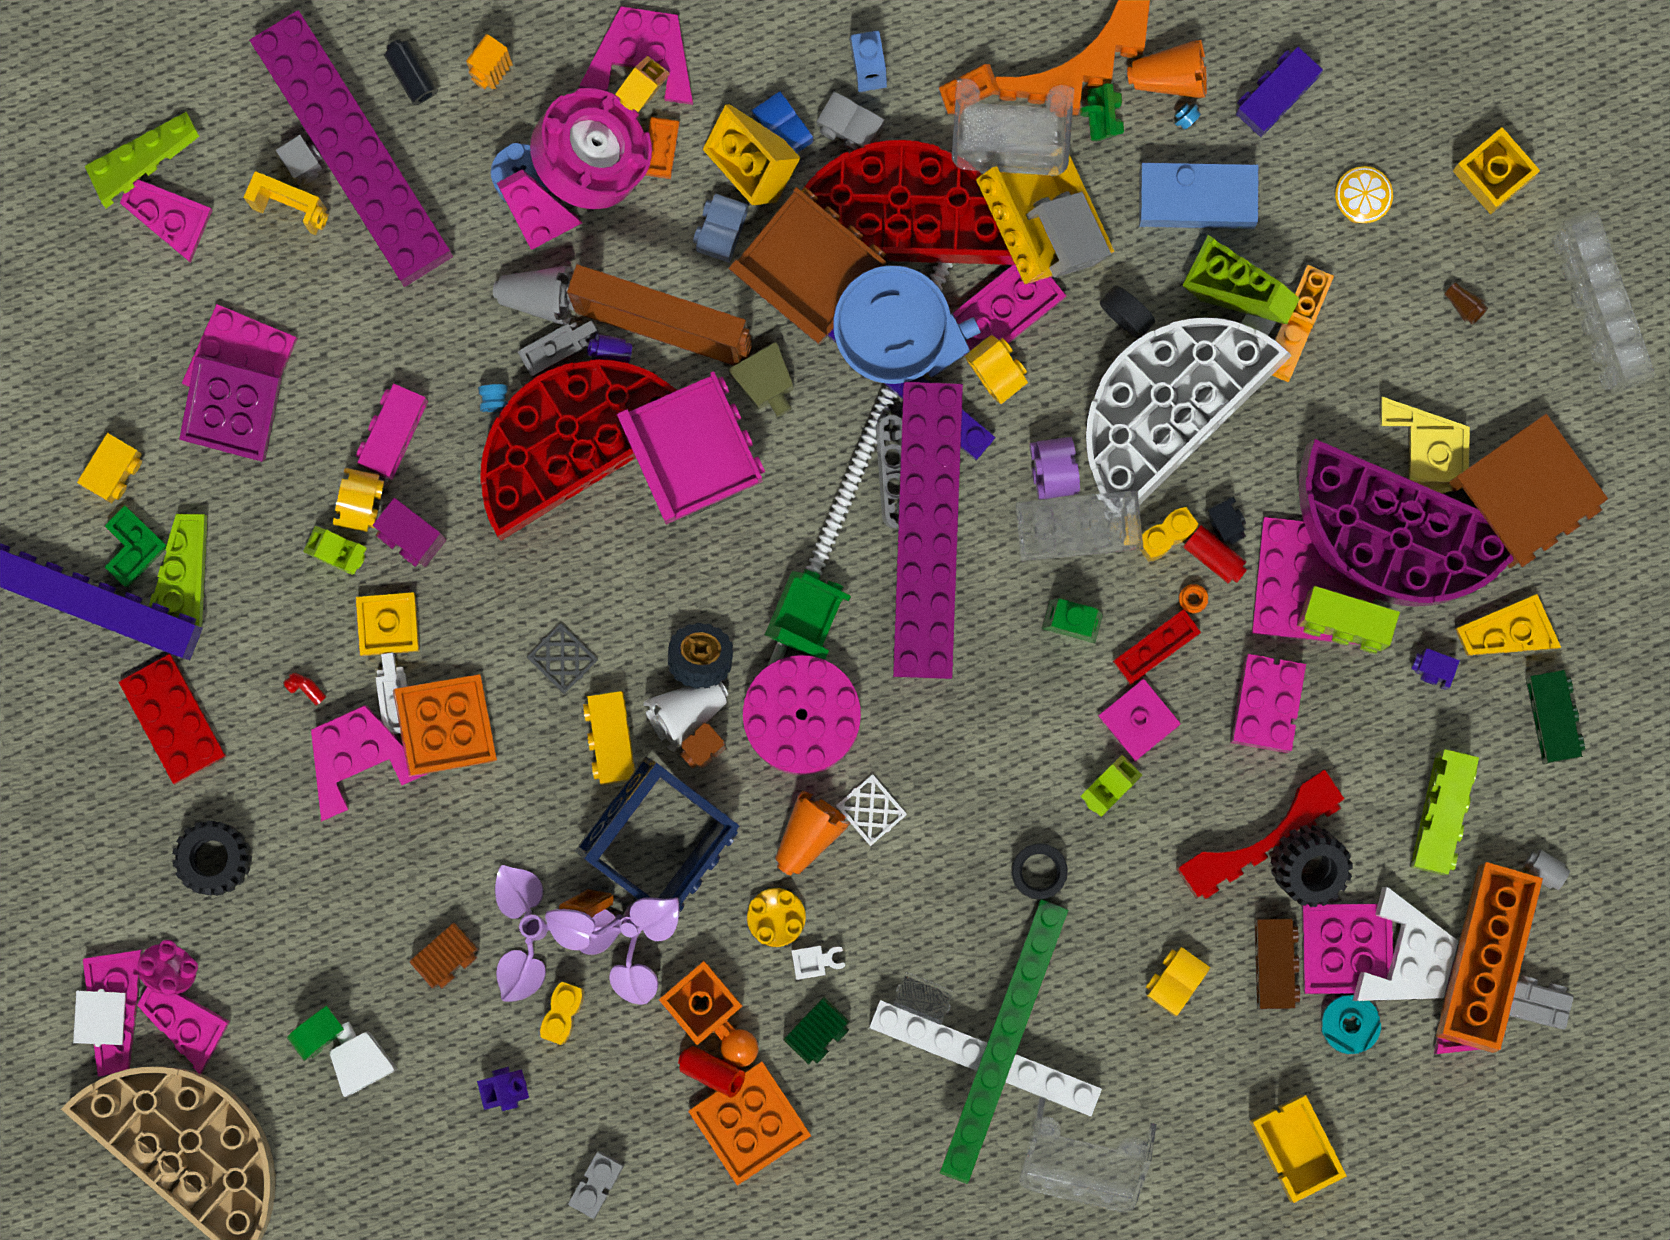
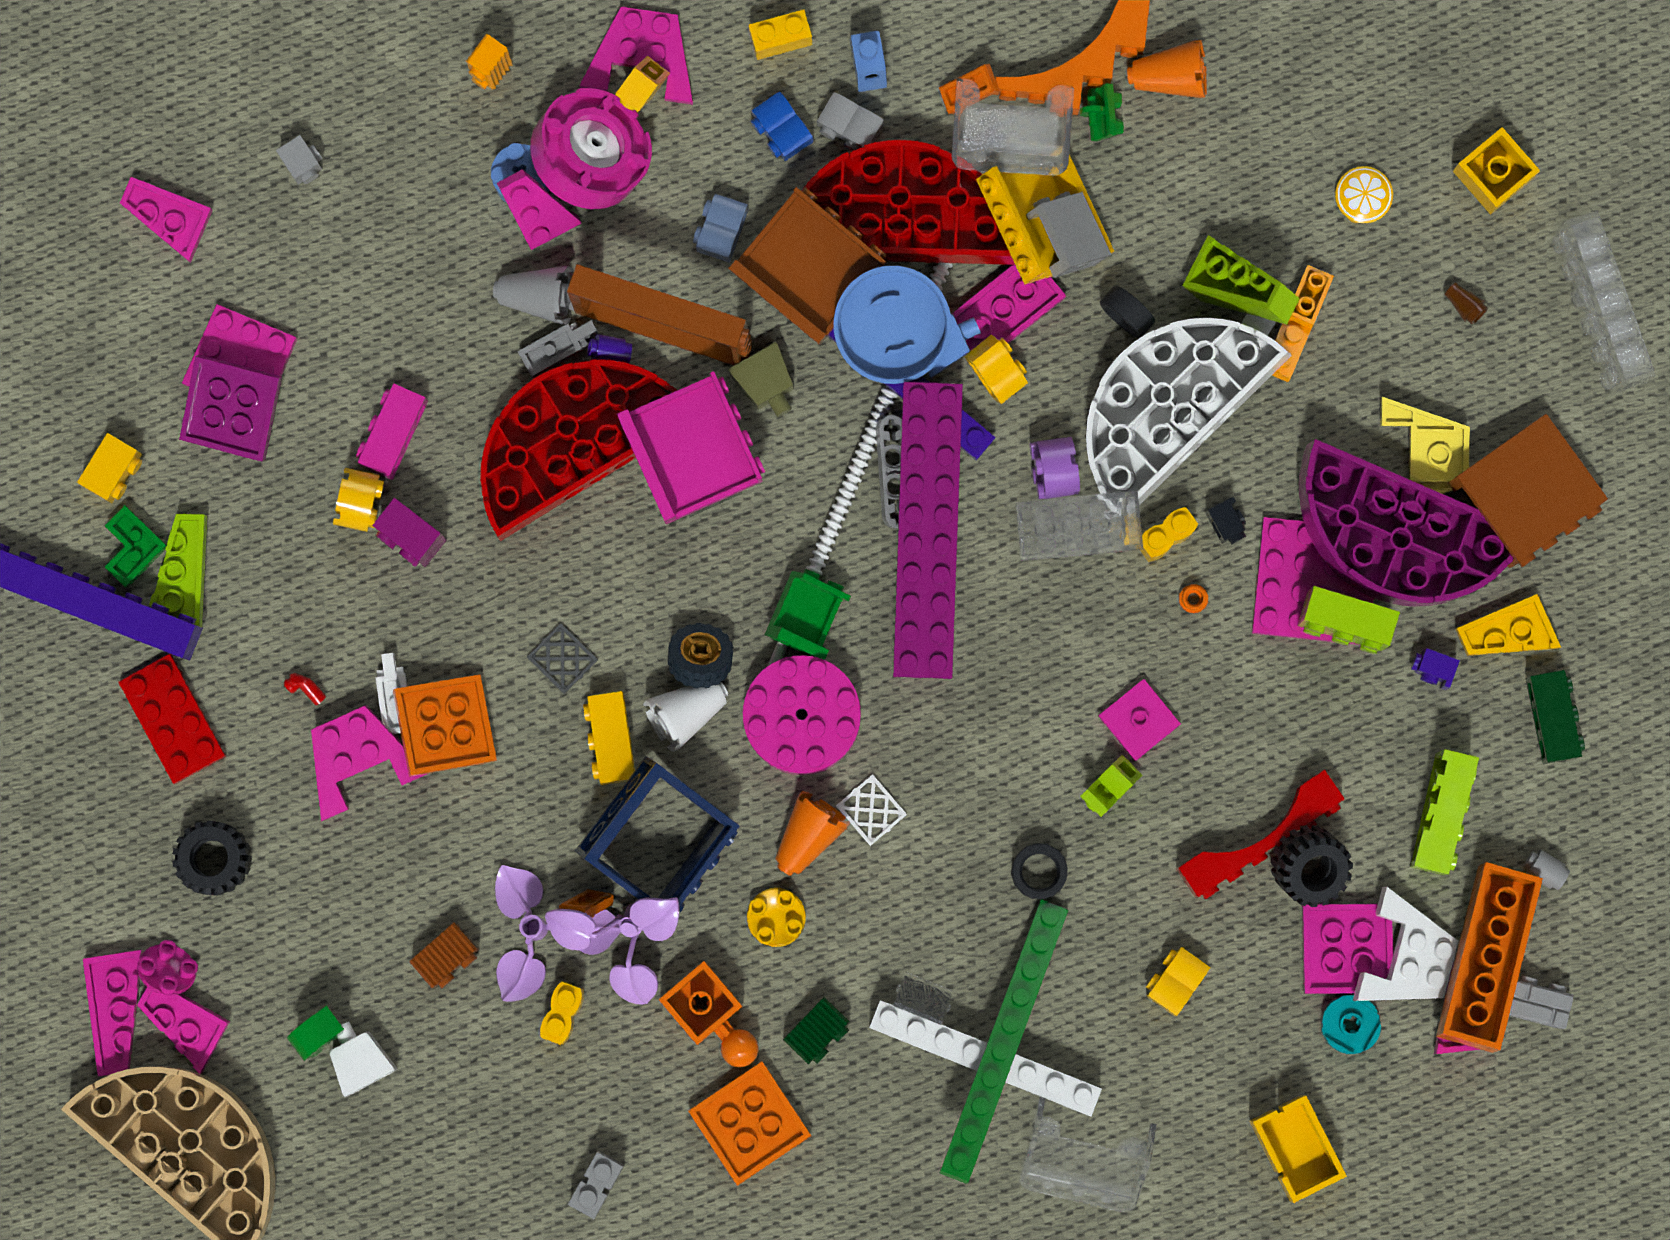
(99, 1017): white piece -> none
(126, 164): lime wing -> none
(264, 187): yellow panel -> none
(335, 550): lime brick -> none
(351, 148): magenta brick -> none
(387, 624): yellow plate -> none
(410, 71): black brick -> none
(493, 397): dark azure wheel -> none
(503, 1089): dark purple brick -> none
(663, 141): orange plate -> none
(702, 747): dark orange brick -> none
(711, 1071): red brick -> none
(751, 156): yellow slope -> none
(780, 34): none -> yellow brick
(811, 961): white plate -> none
(1072, 620): green torso -> none
(1156, 647): red plate -> none
(1187, 115): dark azure plate -> none
(1198, 195): medium blue brick -> none
(1216, 555): red brick -> none
(1268, 703): dark pink piece -> none
(1276, 963): reddish brown brick -> none
(1278, 91): dark purple brick -> none

